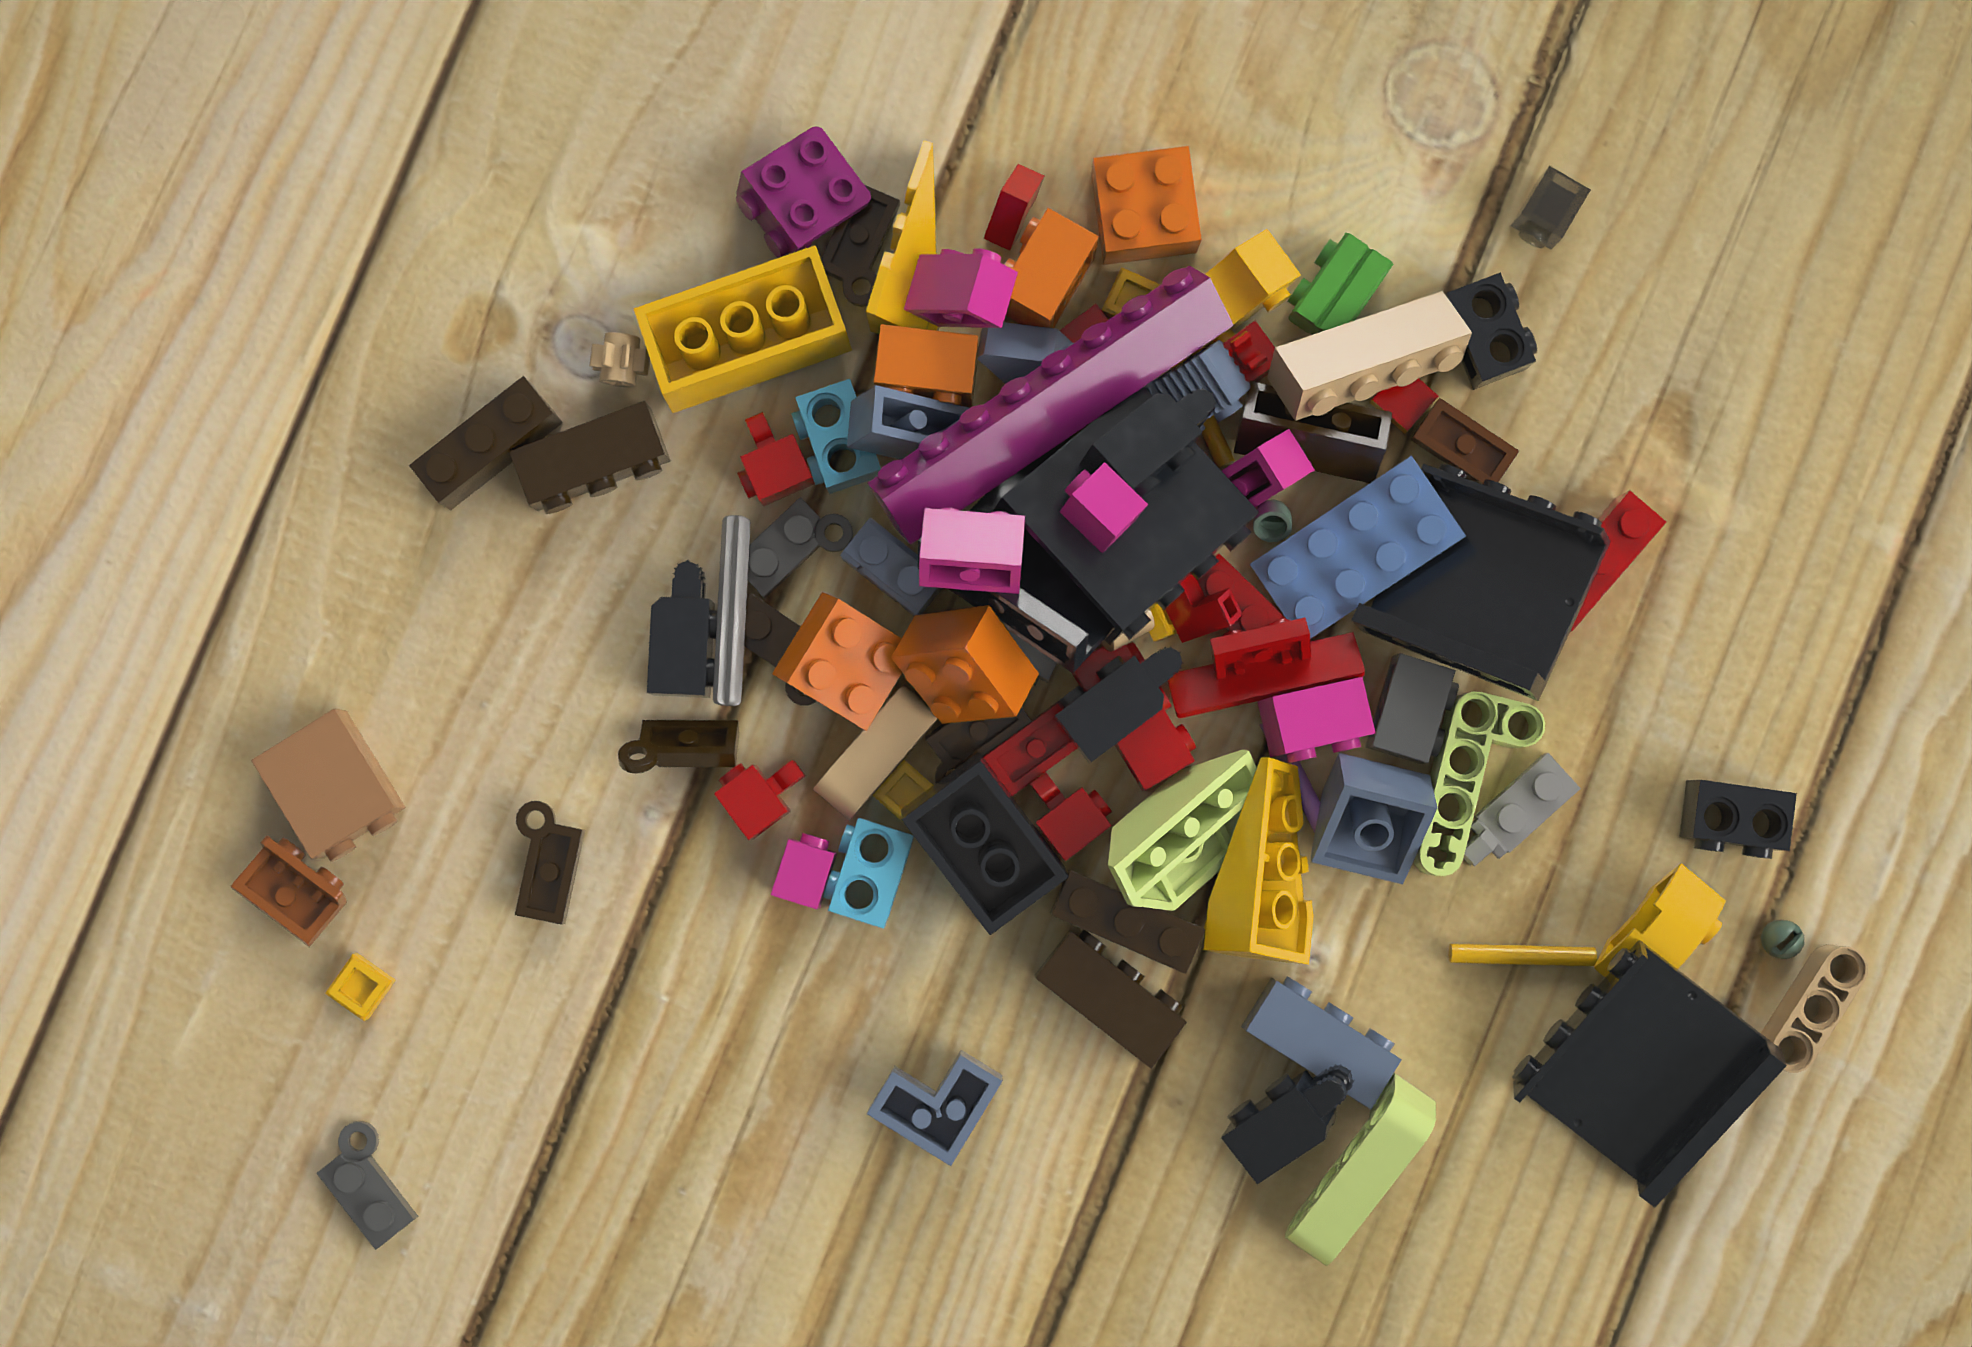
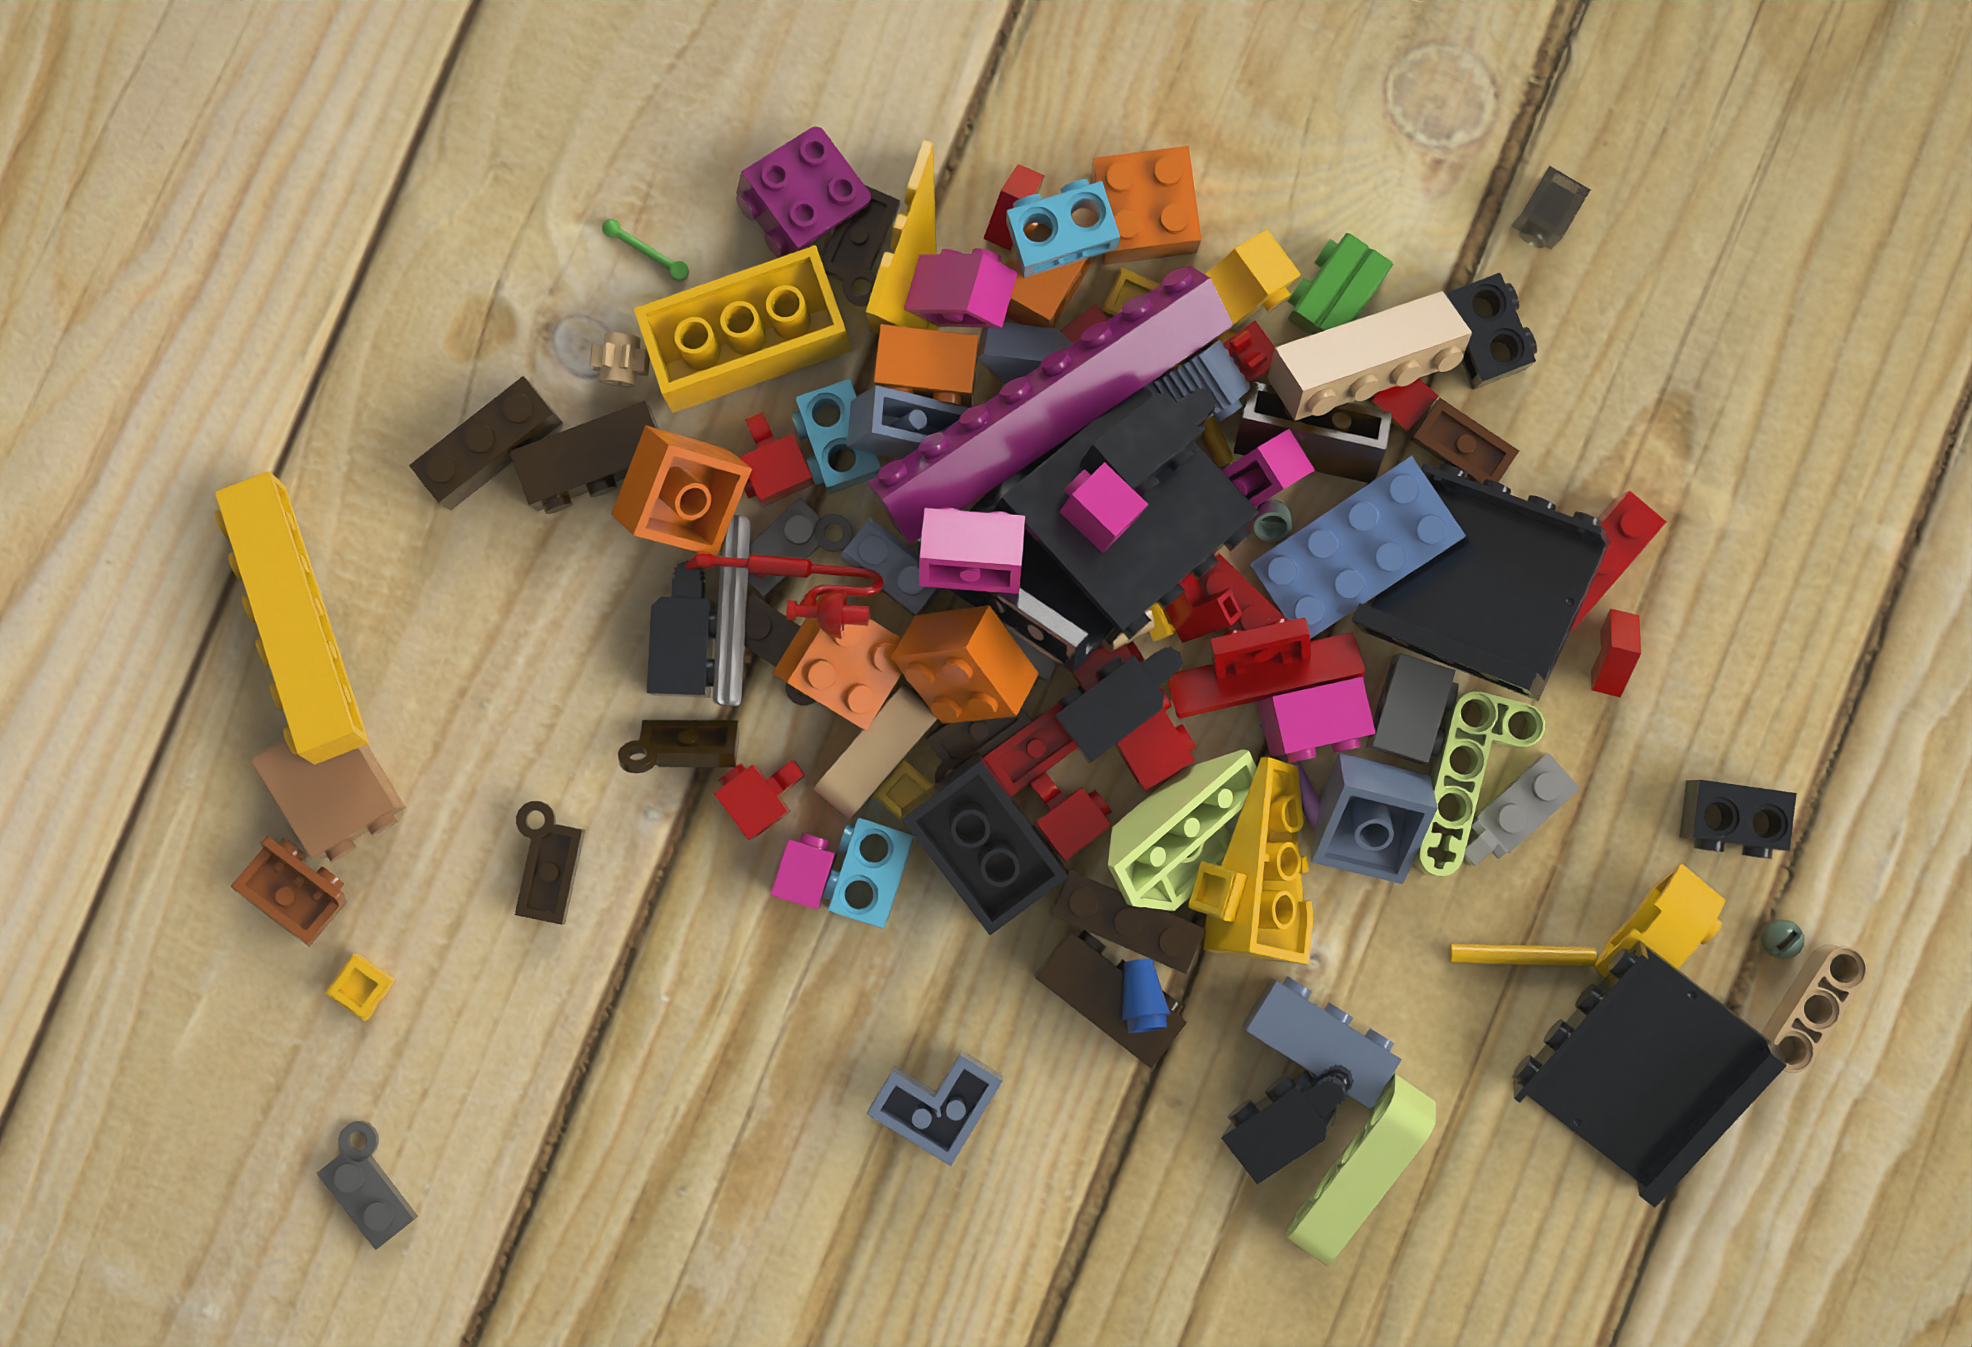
(290, 619): none -> yellow brick
(678, 269): none -> bright green hinge
(680, 491): none -> orange brick
(832, 609): none -> red piece
(1067, 240): none -> medium azure brick
(1143, 998): none -> blue cone
(1217, 891): none -> yellow tile
(1618, 653): none -> red piece

